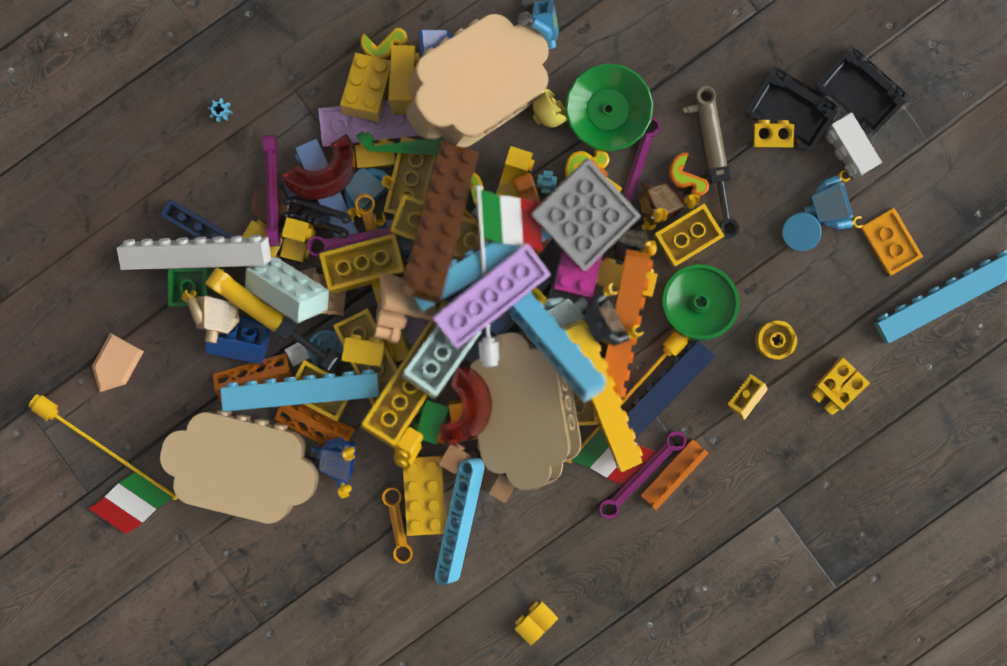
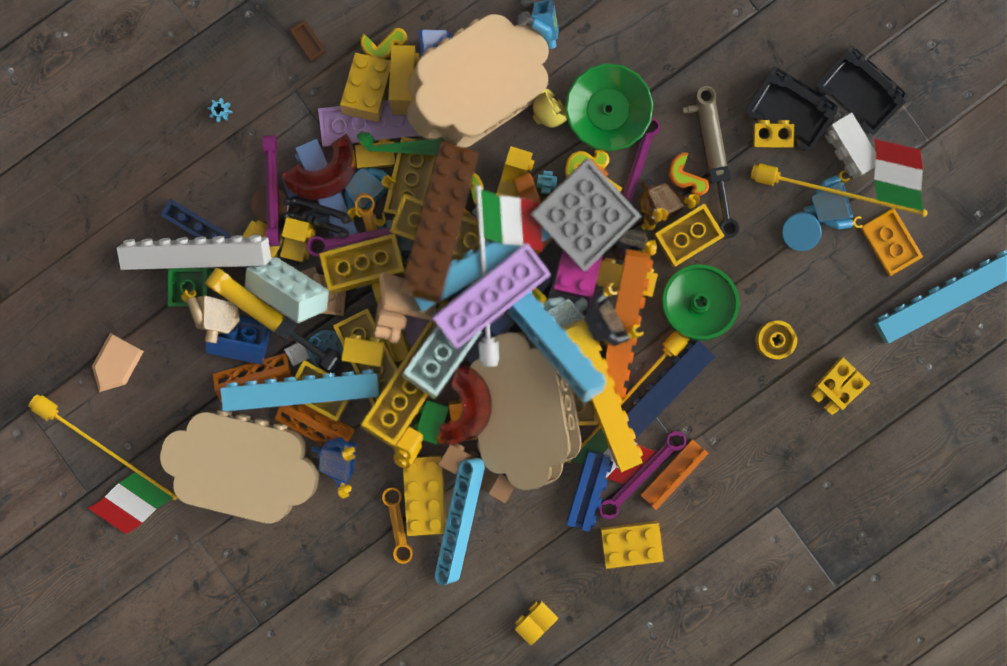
(307, 41): none -> reddish brown tile
(588, 490): none -> blue brick
(631, 544): none -> yellow brick
(747, 396): yellow brick -> none
(895, 178): none -> flag

